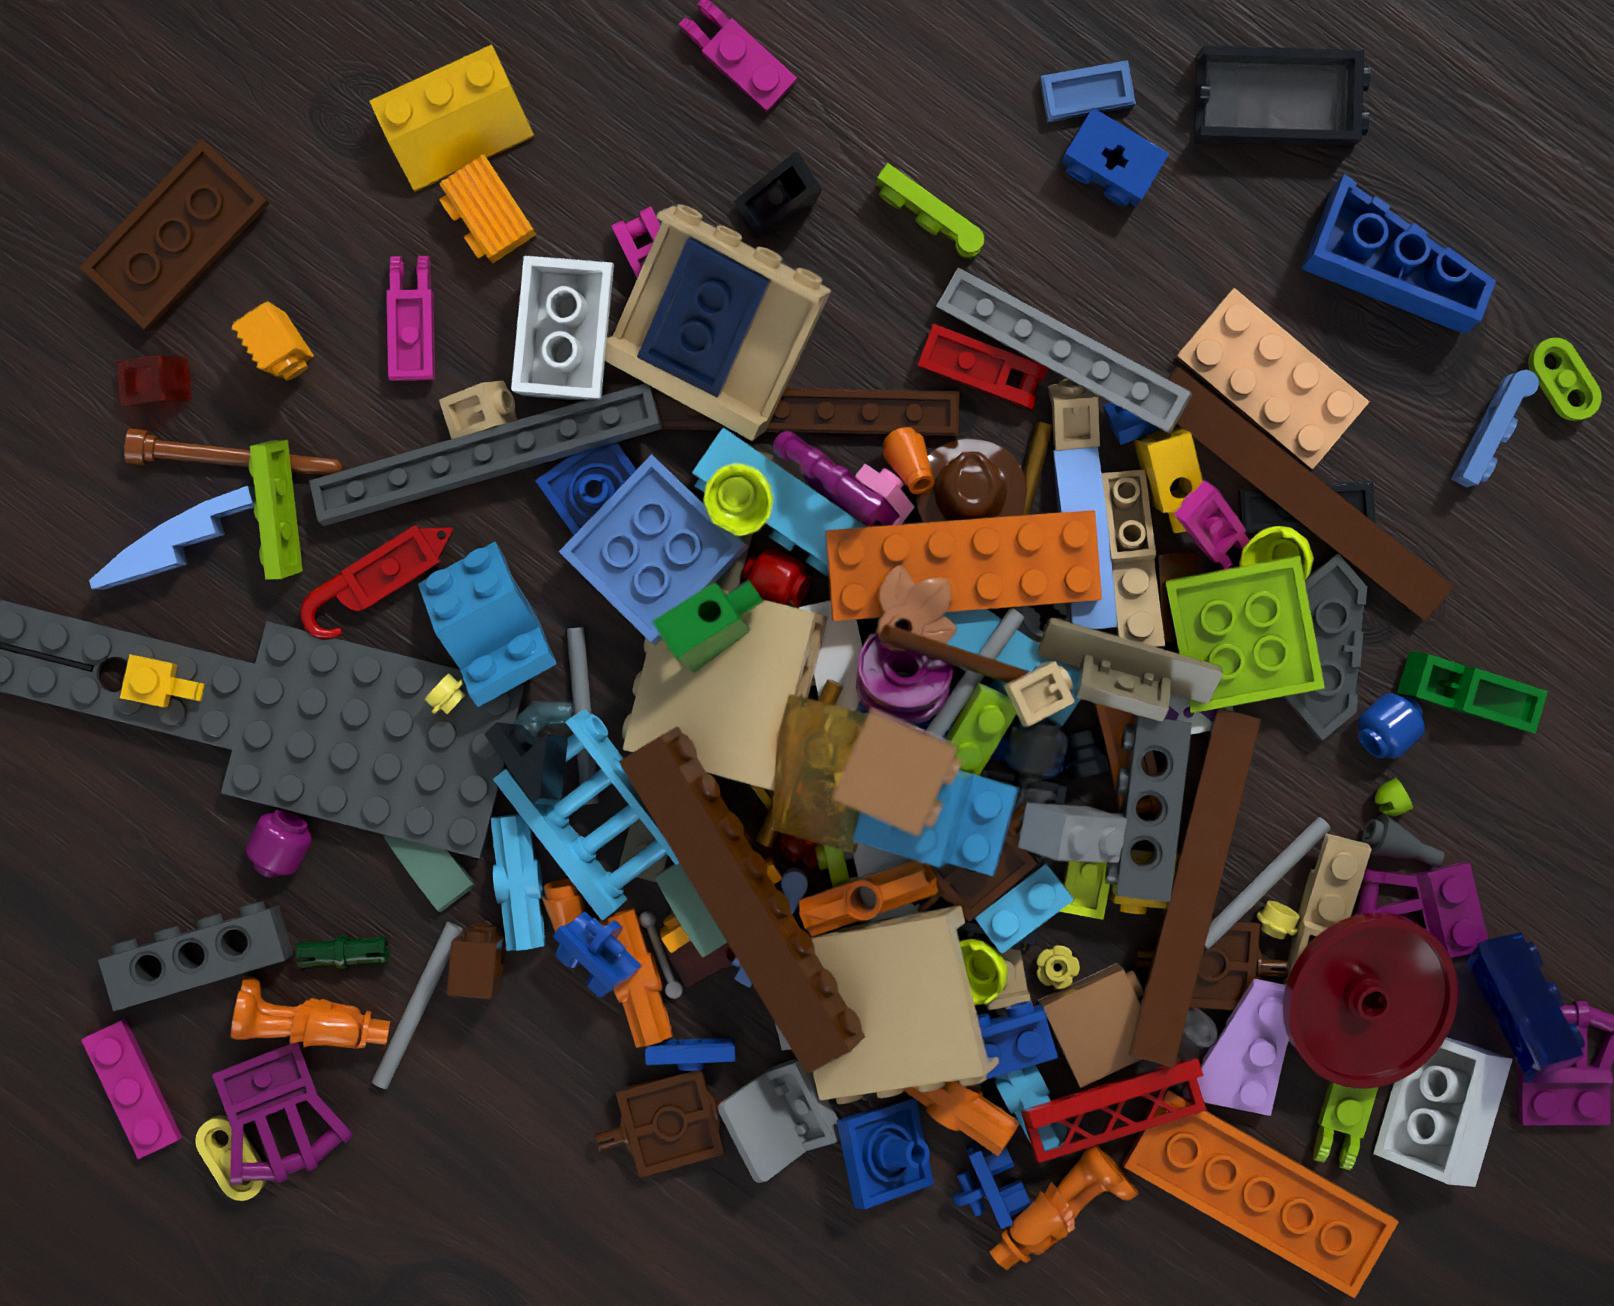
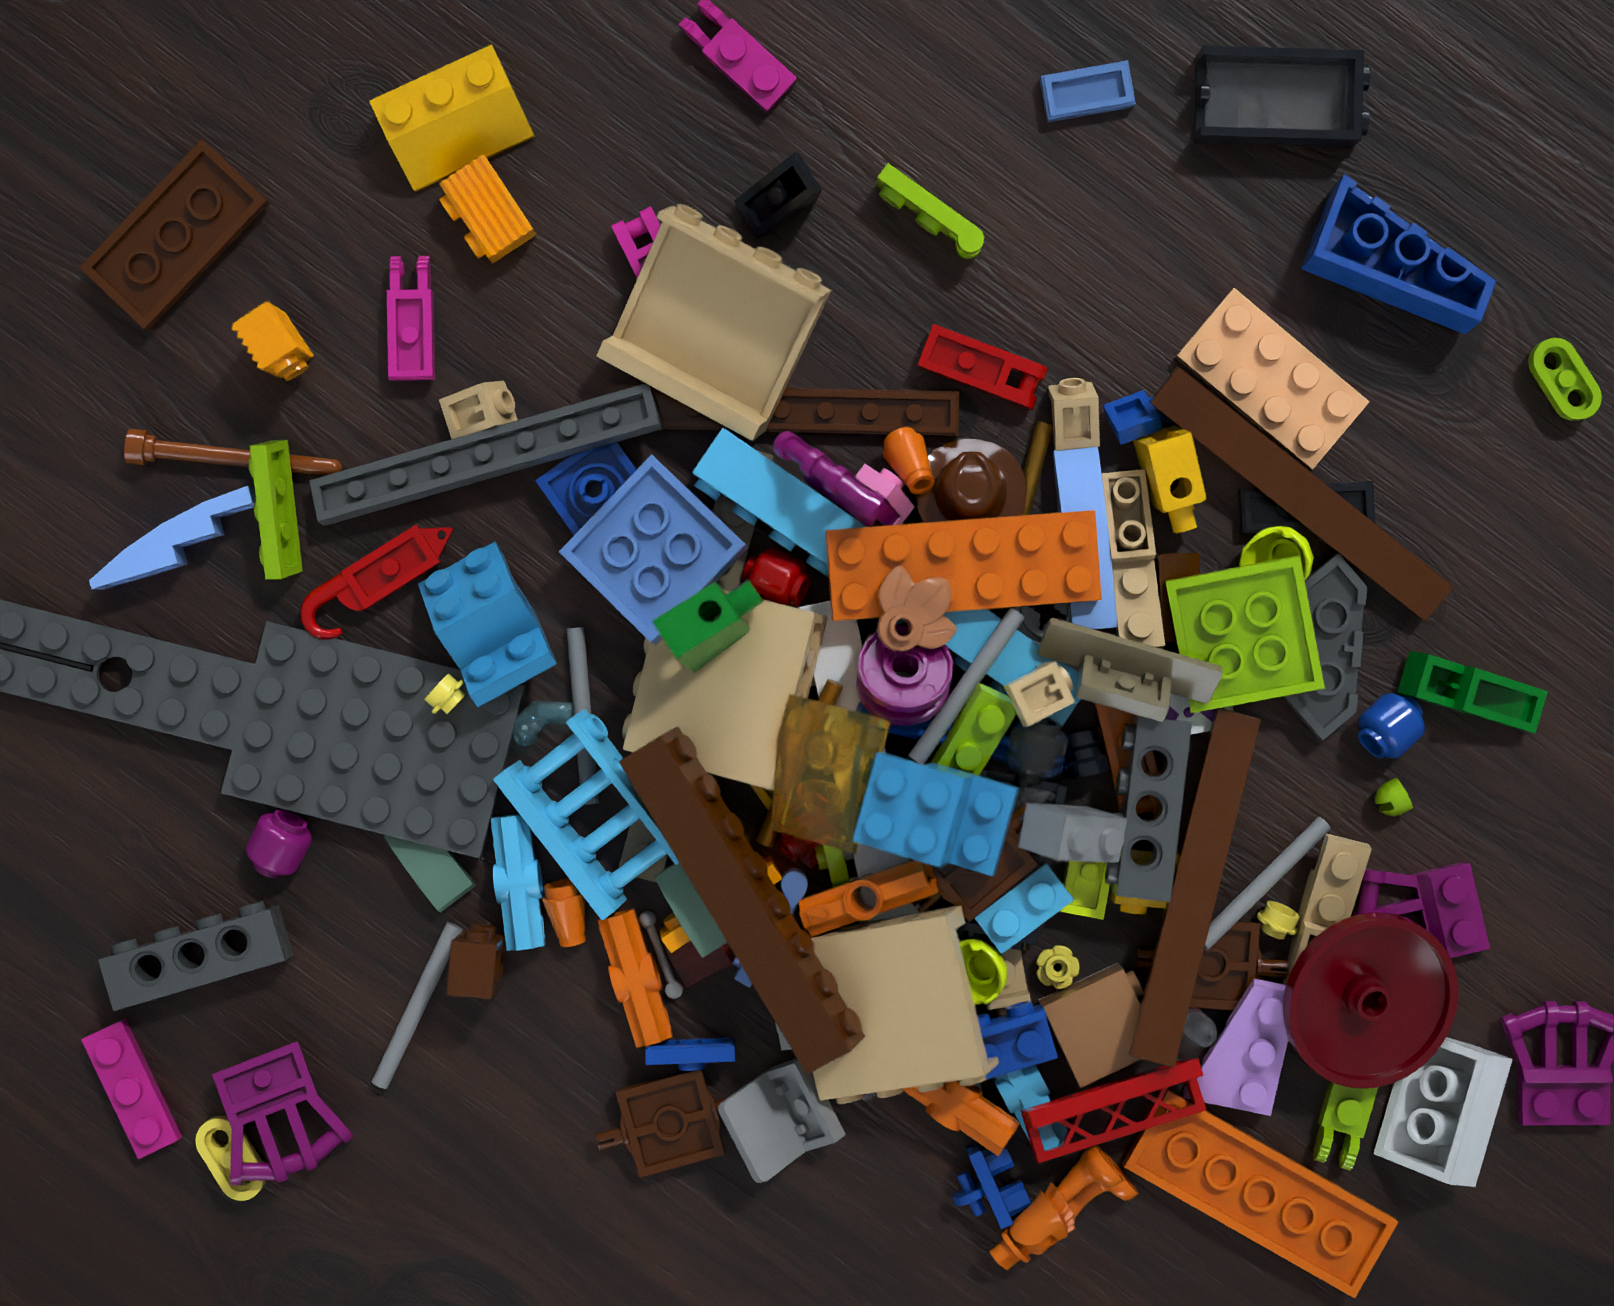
(153, 380): clear red bracket -> none
(155, 681): yellow plate -> none
(312, 1022): orange piece -> none
(343, 953): dark green pin -> none
(534, 765): black slope -> none
(562, 328): white slope -> none
(598, 950): blue hips -> none
(704, 317): dark blue plate -> none
(738, 499): neon yellow hair -> none
(885, 1152): blue plate -> none
(897, 773): medium nougat piece -> none
(950, 654): reddish brown bar -> none
(1064, 350): light grey plate -> none
(1136, 166): blue brick -> none
(1212, 524): dark pink hinge -> none
(1394, 841): dark grey cone -> none
(1494, 427): medium blue plate -> none
(1525, 1005): clear blue slope -> none

